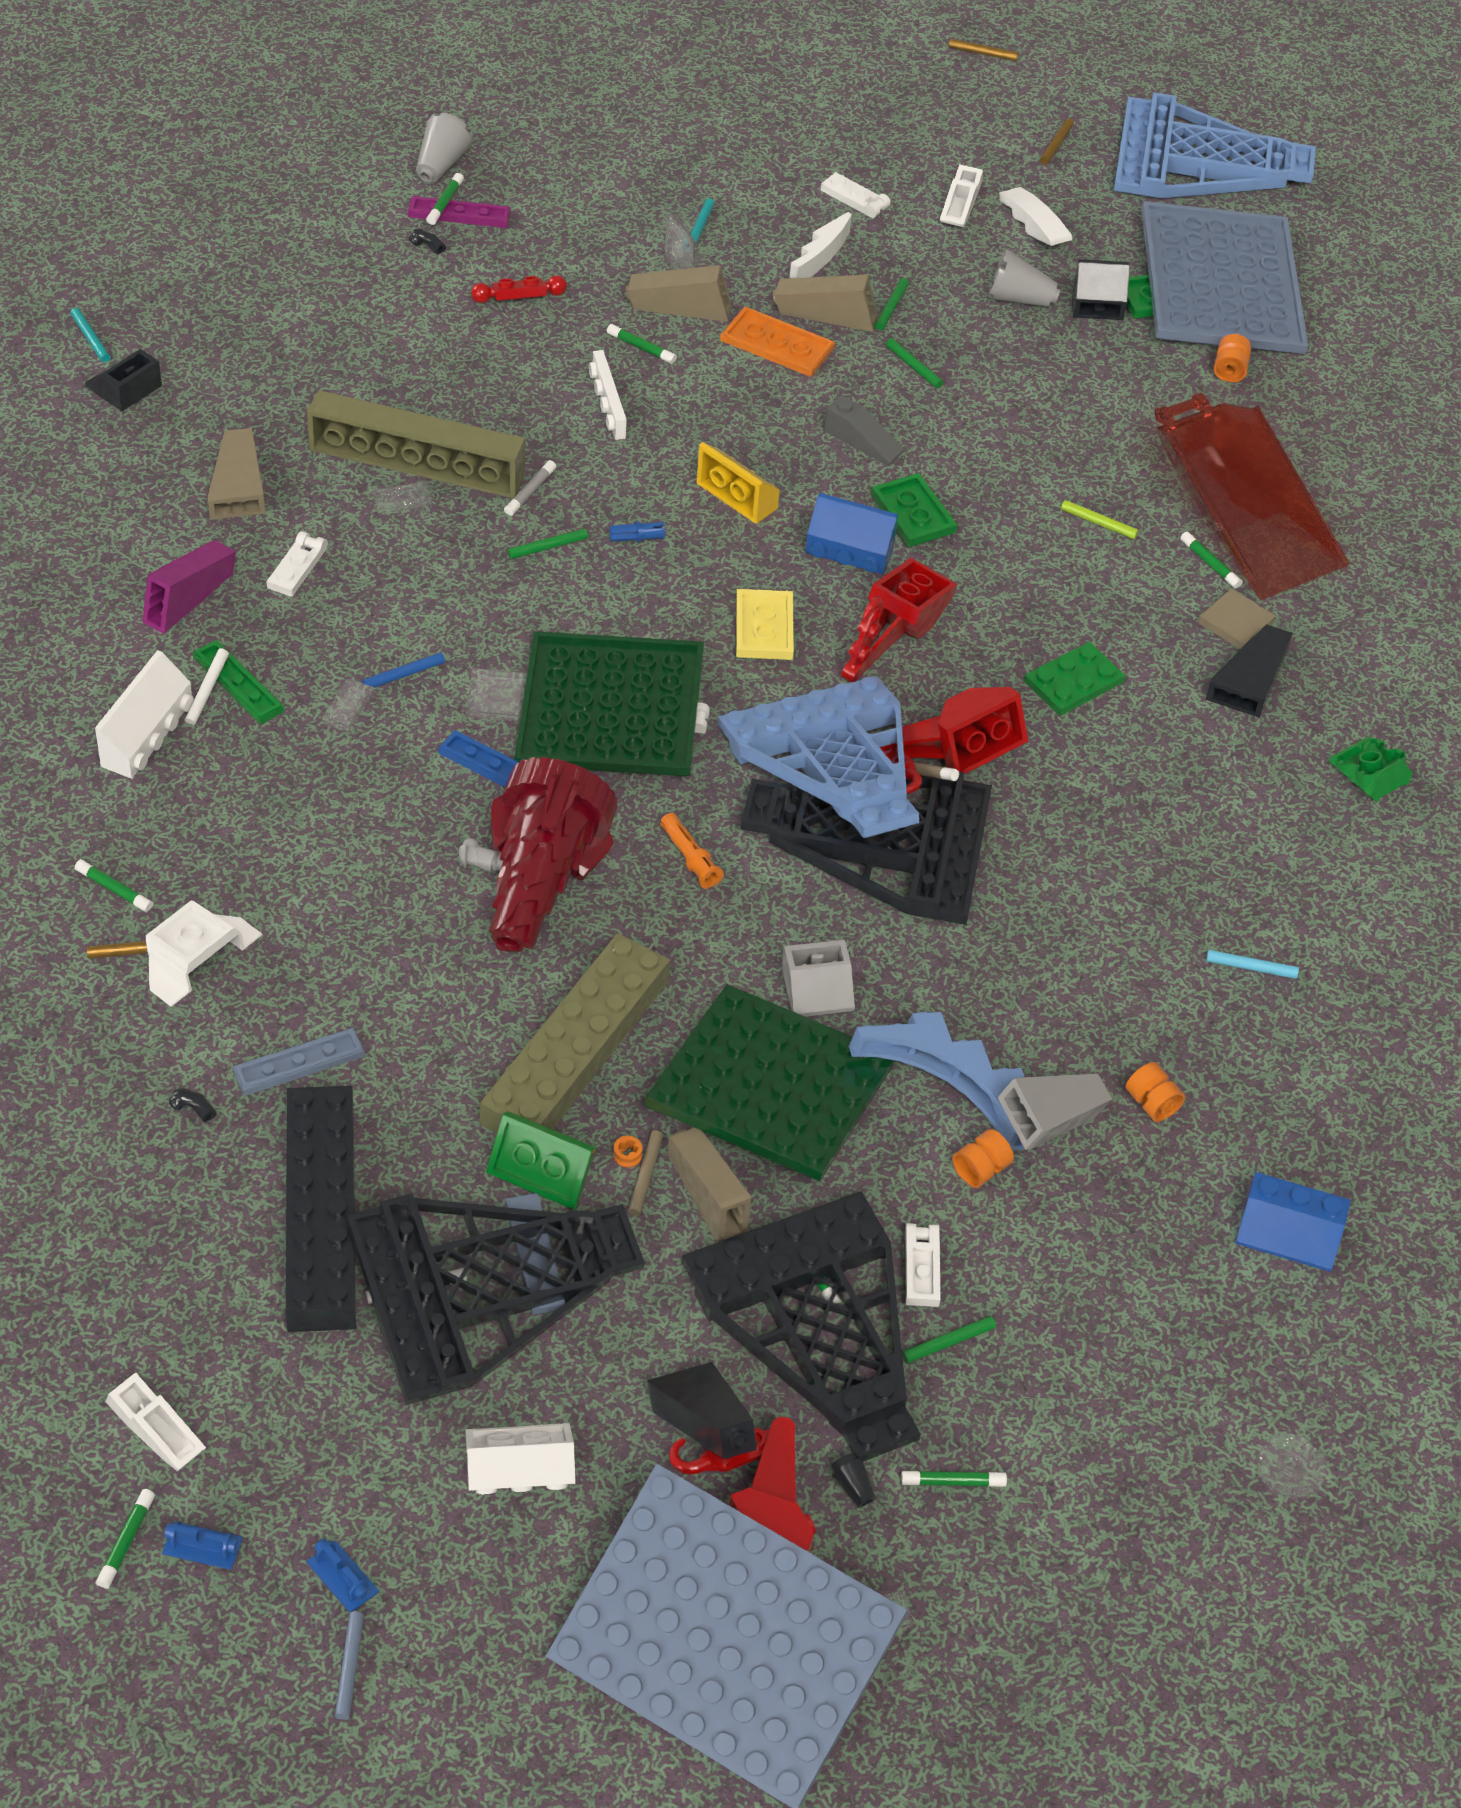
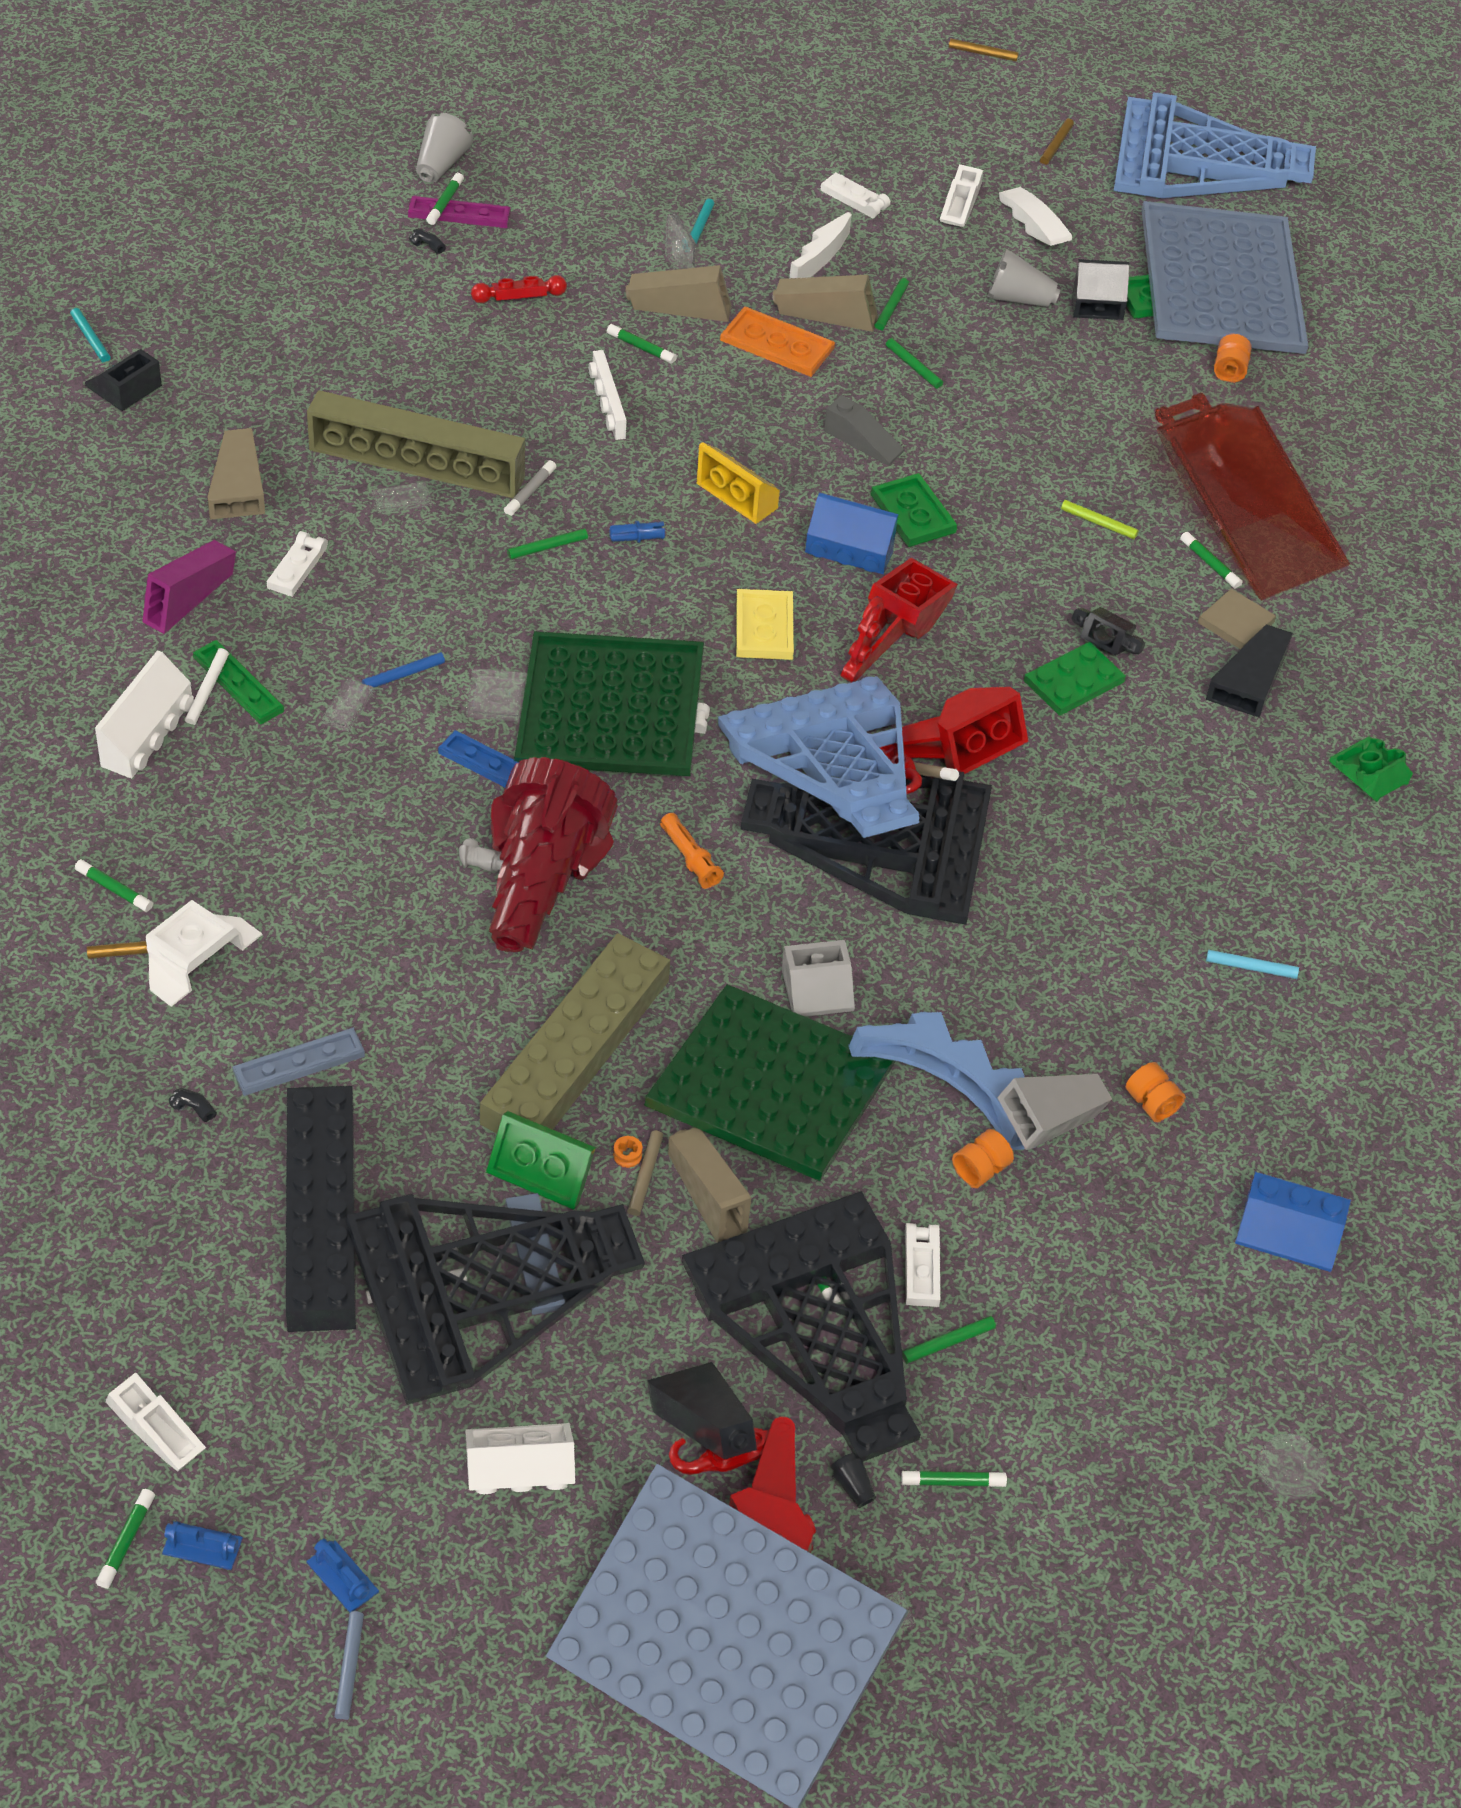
(1120, 628): none -> black piece

